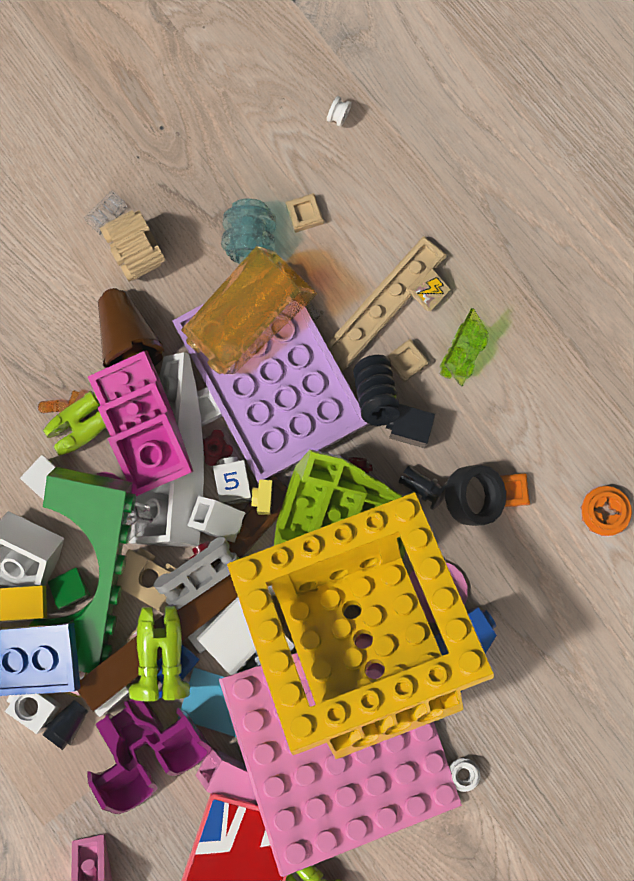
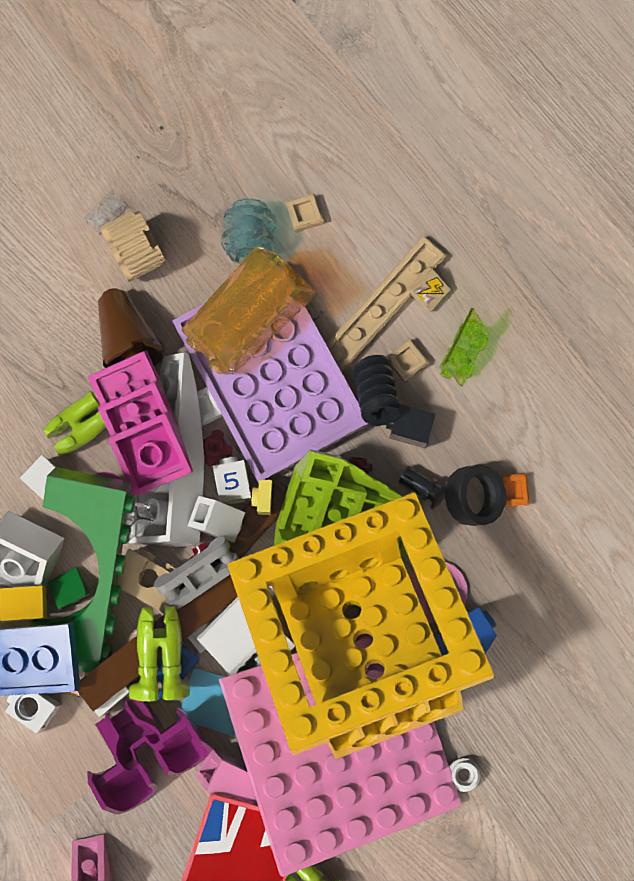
(55, 405): clear orange piece -> none
(65, 725): black cone -> none
(339, 111): white bush -> none
(616, 501): orange gear -> none

